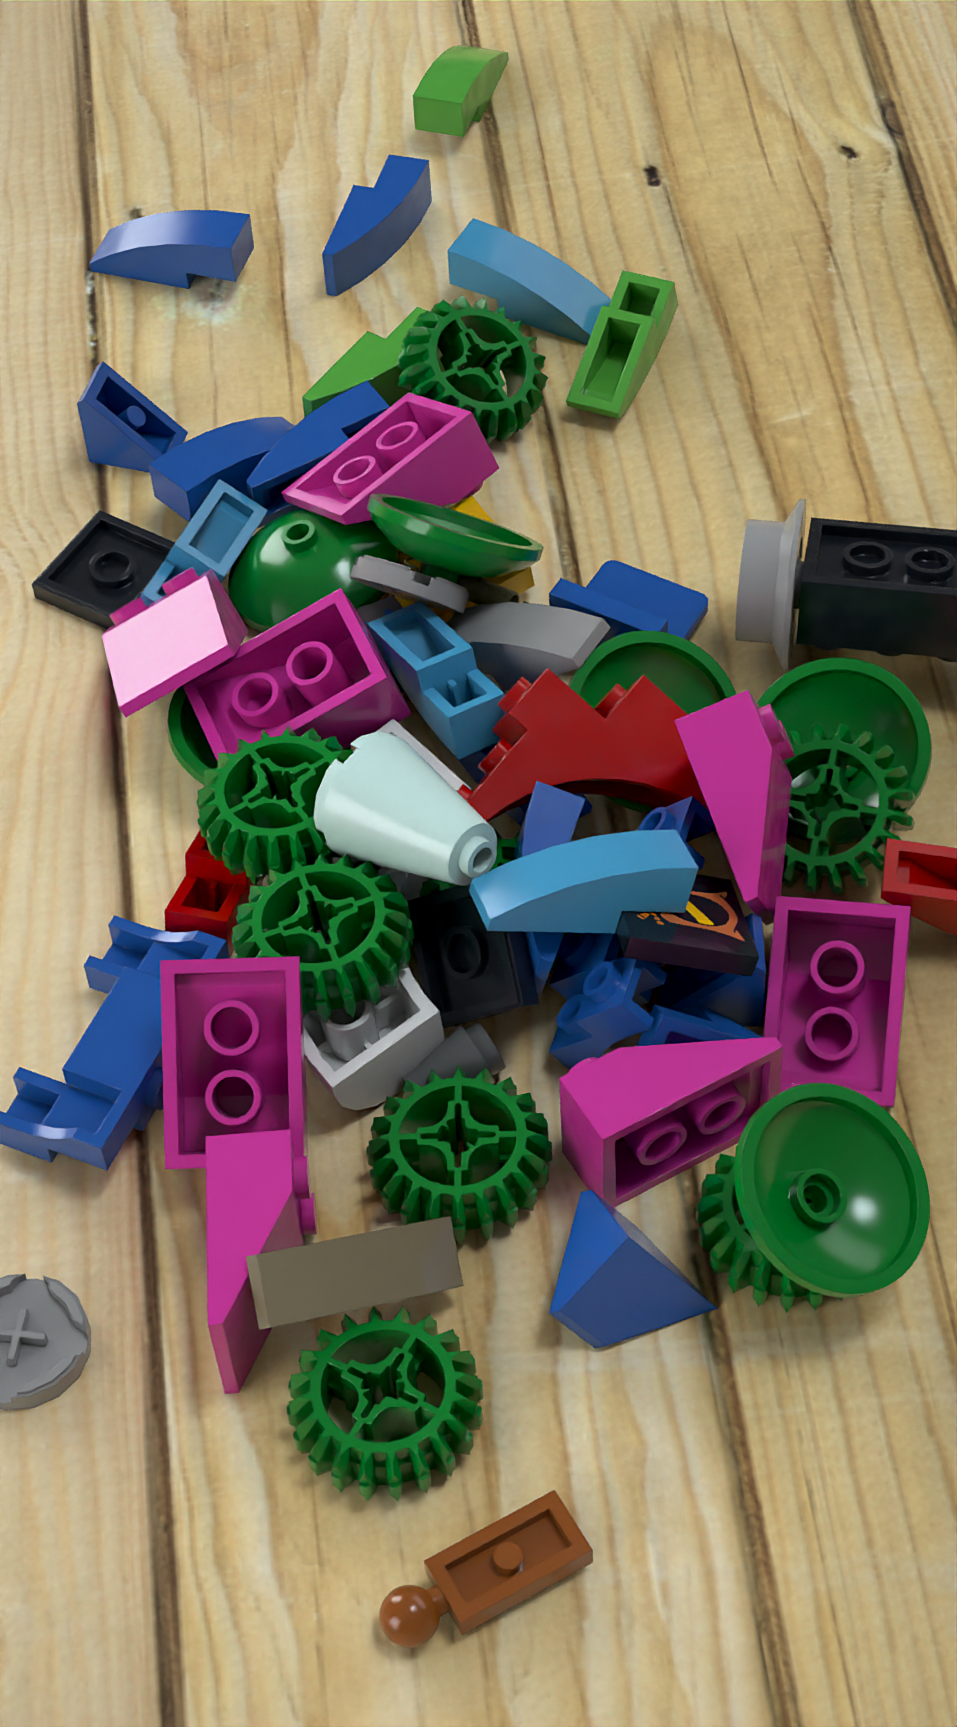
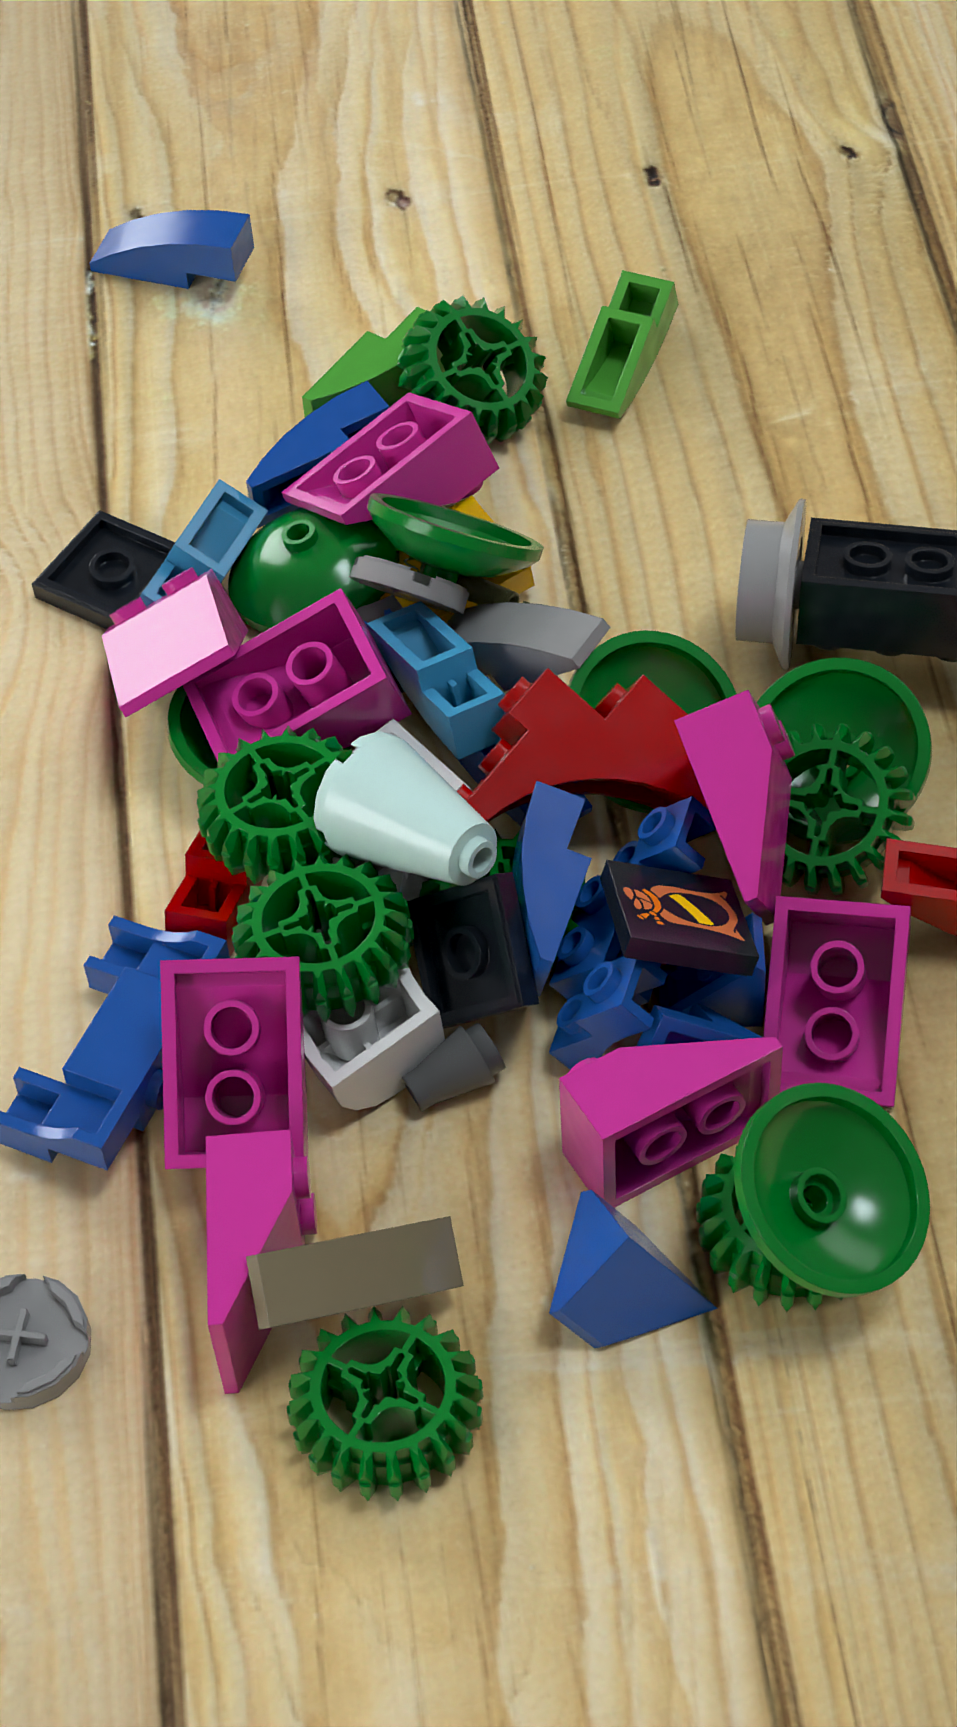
(123, 424): blue slope -> none
(227, 453): blue slope -> none
(376, 222): blue slope -> none
(457, 89): bright green slope -> none
(489, 1572): dark orange plate -> none
(501, 1162): green gear -> none
(525, 281): dark azure slope -> none
(587, 883): dark azure slope -> none
(633, 601): blue bracket -> none

